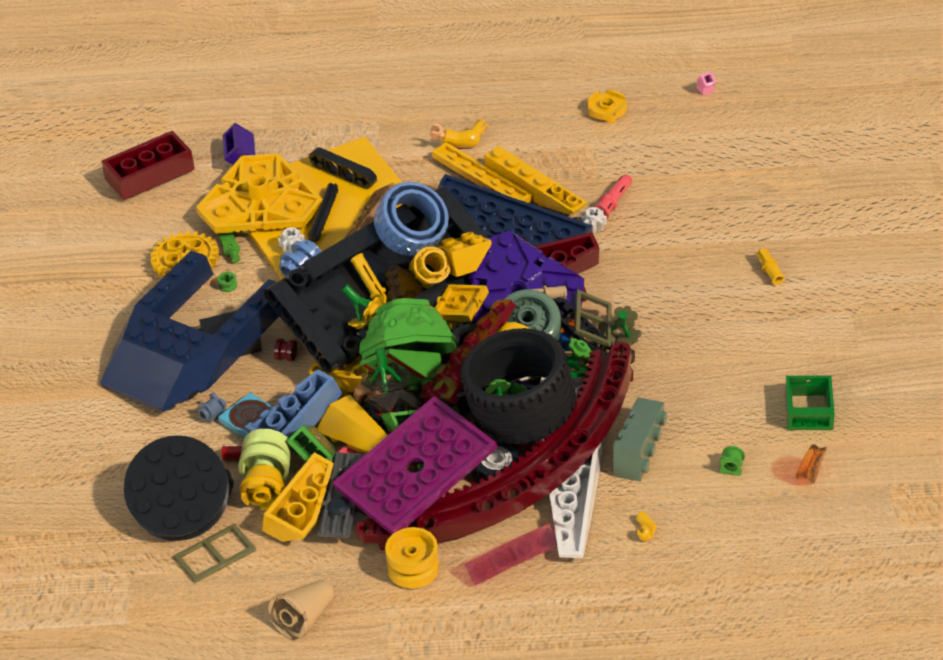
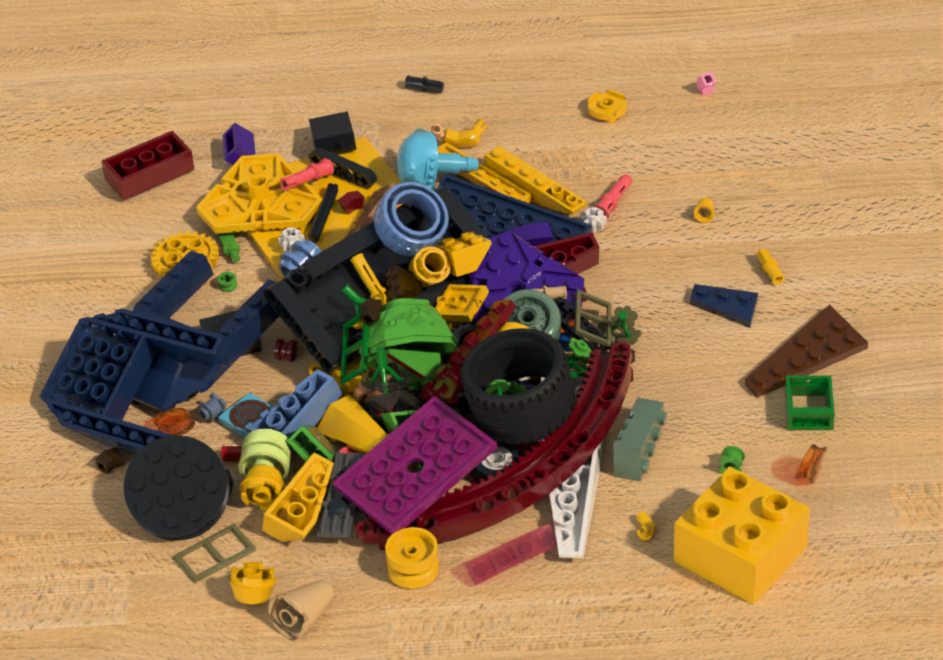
(107, 365): none -> dark blue wedge
(109, 460): none -> dark brown piece
(174, 421): none -> clear orange piece
(252, 582): none -> yellow cone
(312, 172): none -> coral pin
(333, 133): none -> black brick
(348, 350): none -> green window
(351, 201): none -> dark red piece
(371, 311): none -> dark brown piece
(420, 160): none -> medium azure piece
(424, 84): none -> black axle
(535, 233): none -> dark purple slope
(704, 215): none -> yellow piece
(730, 302): none -> dark blue wing
(741, 534): none -> yellow brick
(816, 346): none -> reddish brown wing

